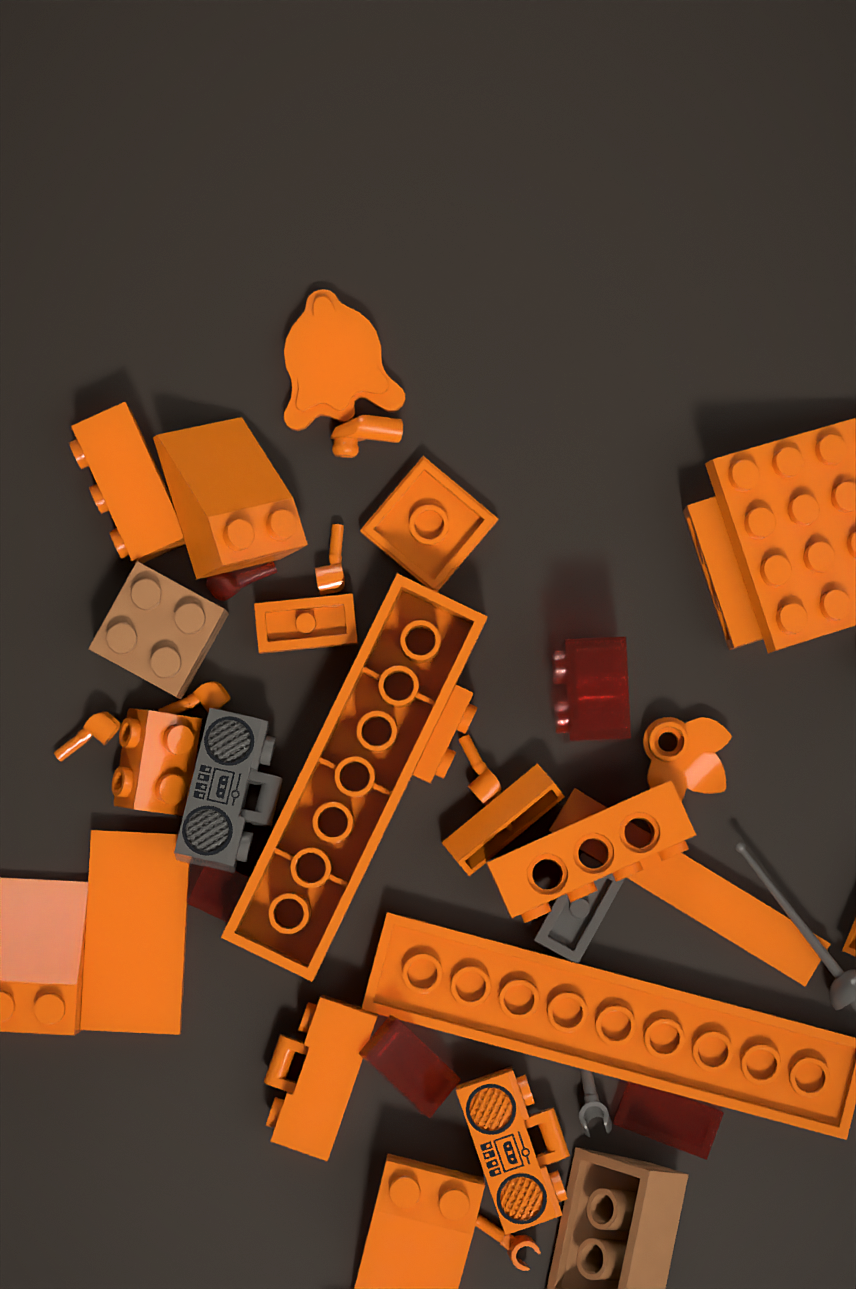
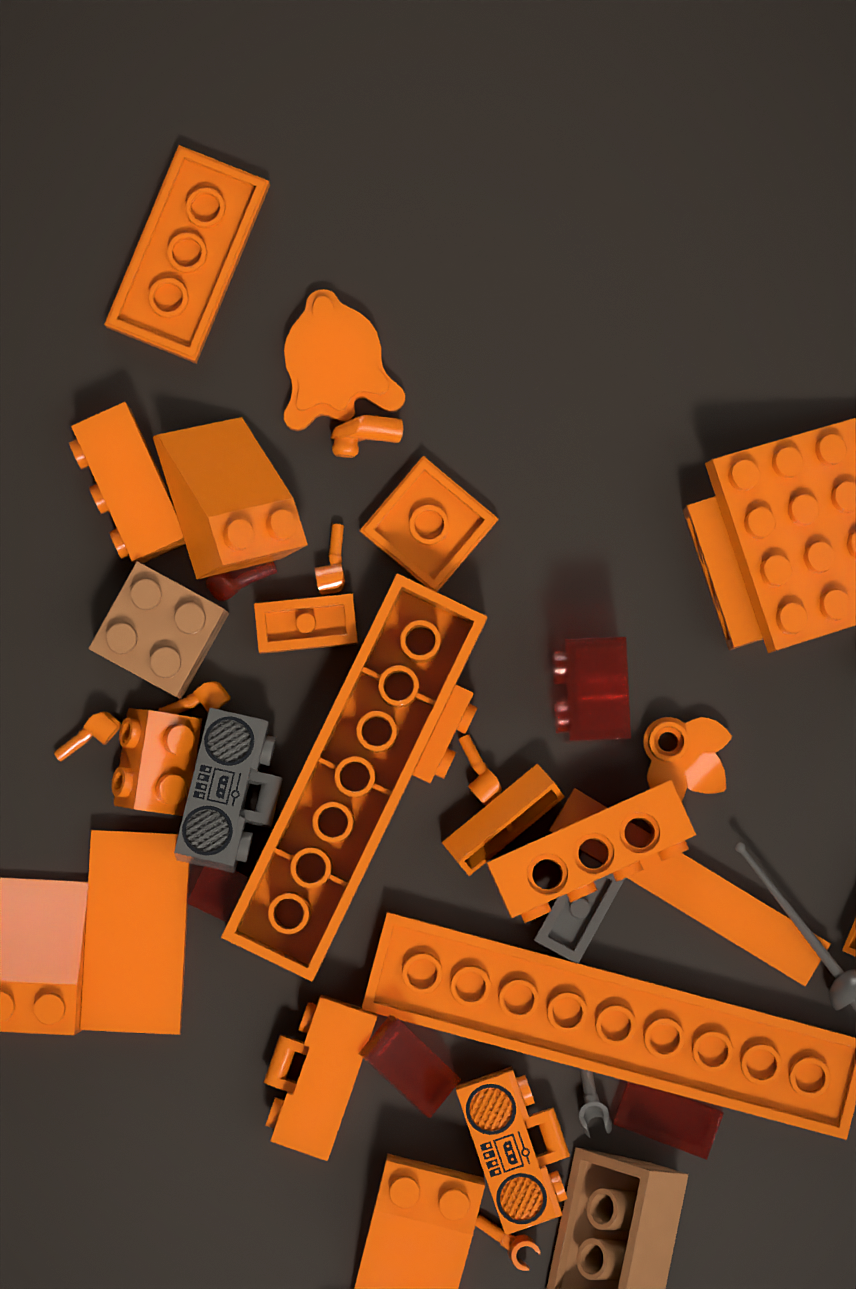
(187, 254): none -> orange tile

